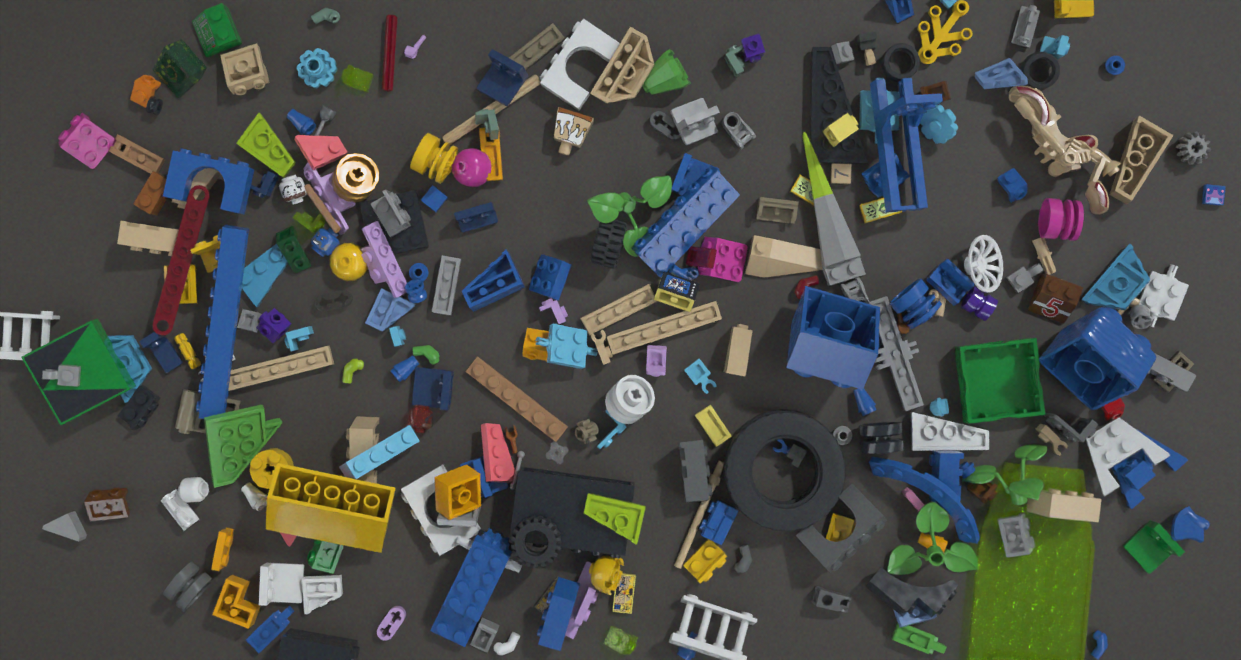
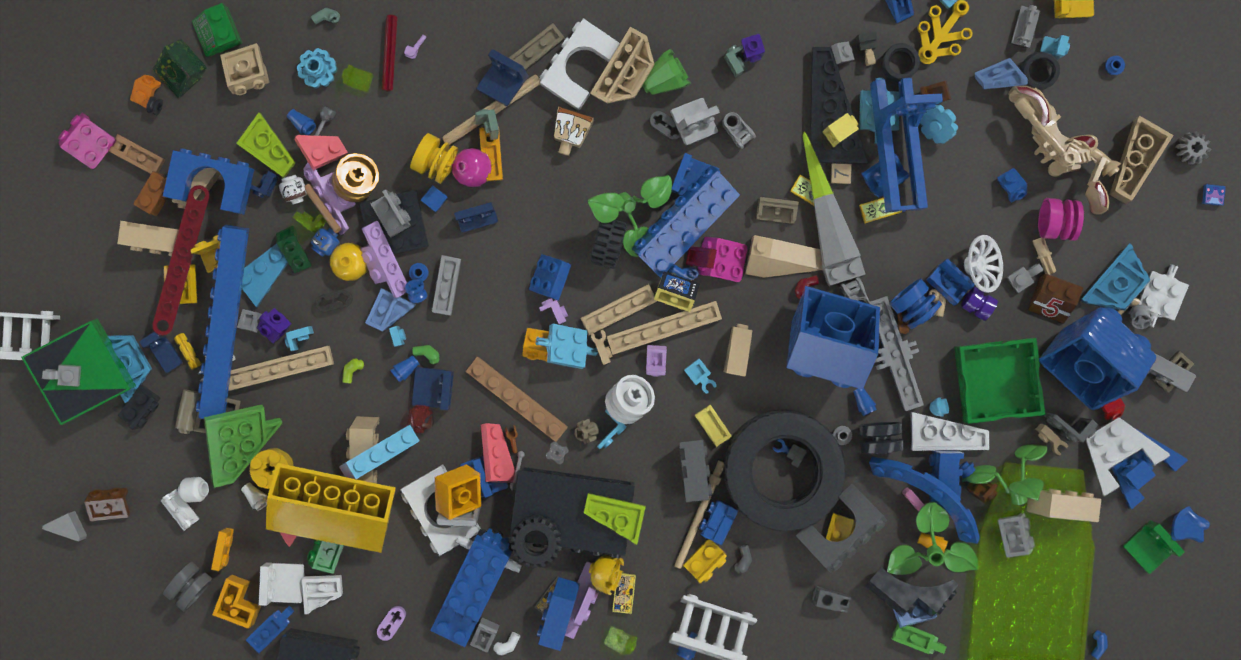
(494, 283): blue wedge -> none

